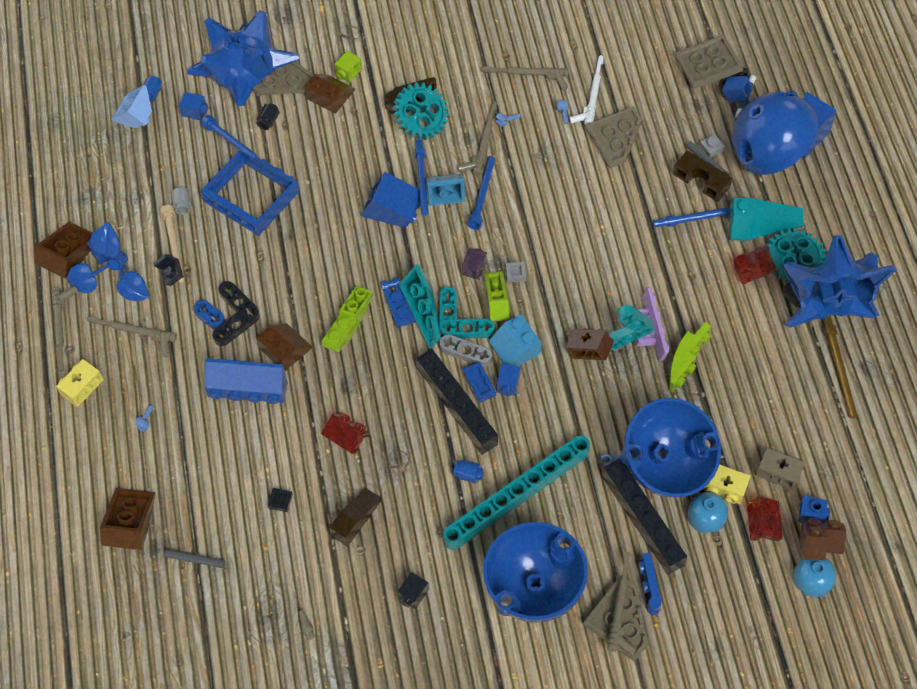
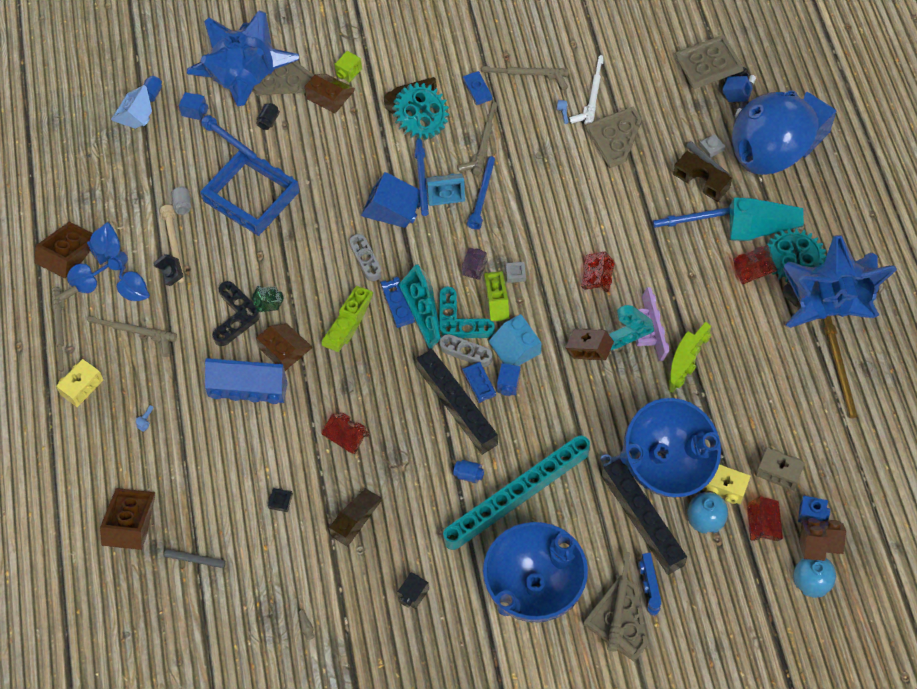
(211, 312): blue beam -> none
(267, 299): none -> clear green brick
(364, 265): none -> light grey beam
(477, 88): none -> blue plate
(502, 120): medium blue hand -> none
(597, 271): none -> clear red bracket

